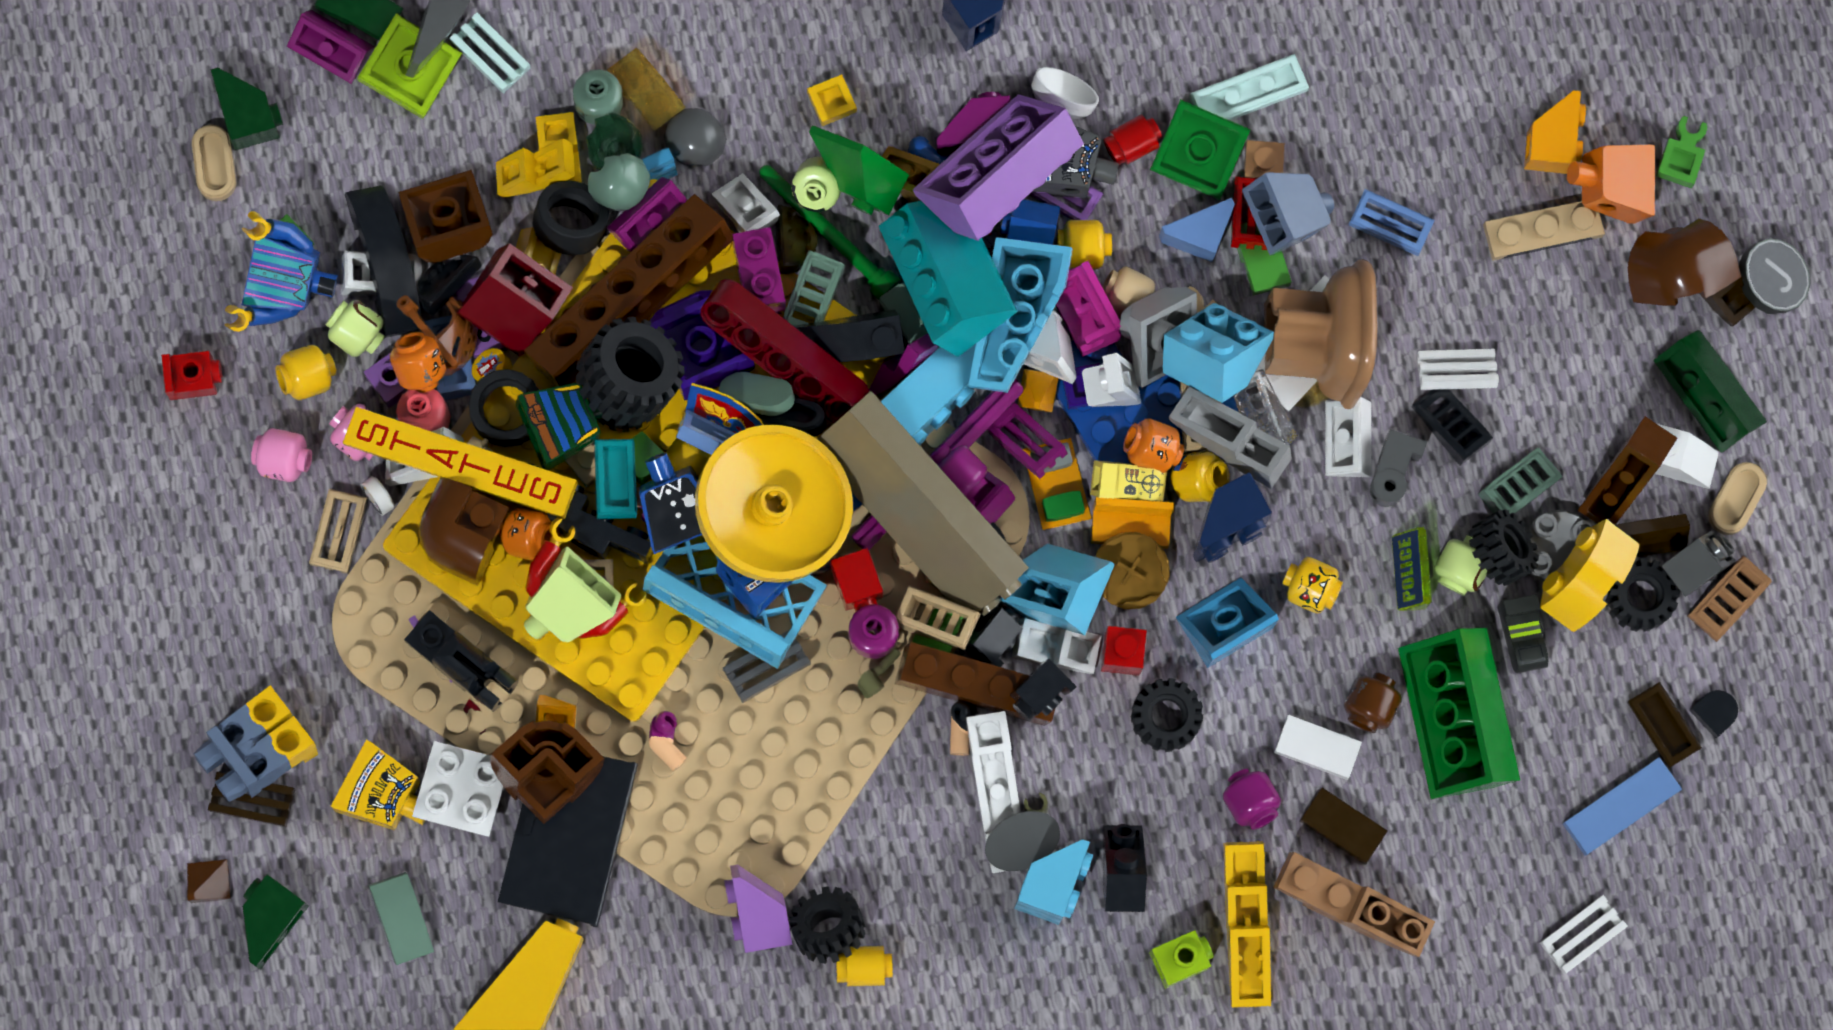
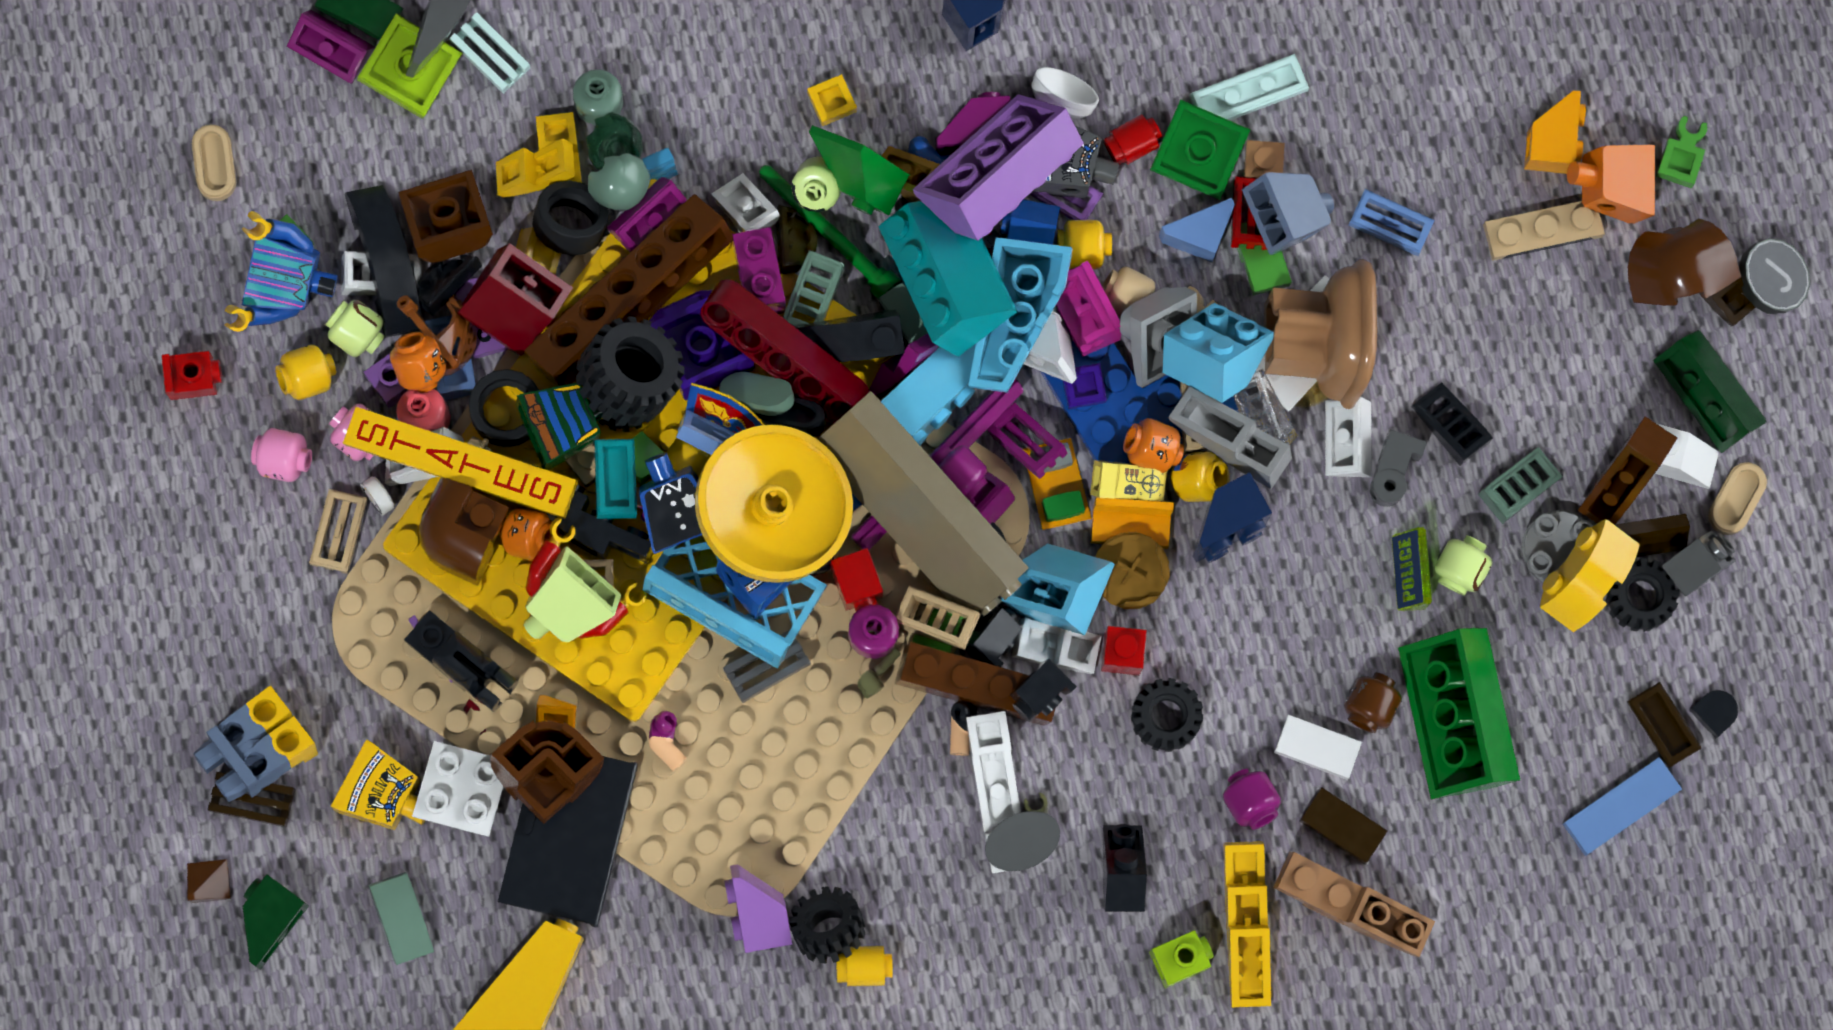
(246, 111): dark green slope -> none
(490, 361): tile -> none
(646, 89): clear yellow slope -> none
(695, 137): dark grey hair -> none
(1038, 391): light orange slope -> none
(1051, 881): medium azure slope -> none
(1111, 383): white slope -> none
(1227, 621): dark azure slope -> none
(1312, 585): yellow head -> none
(1456, 364): white tile -> none
(1504, 547): black tyre -> none
(1523, 633): pearl dark grey leg -> none
(1610, 914): white tile -> none
(1751, 573): medium nougat slope -> none

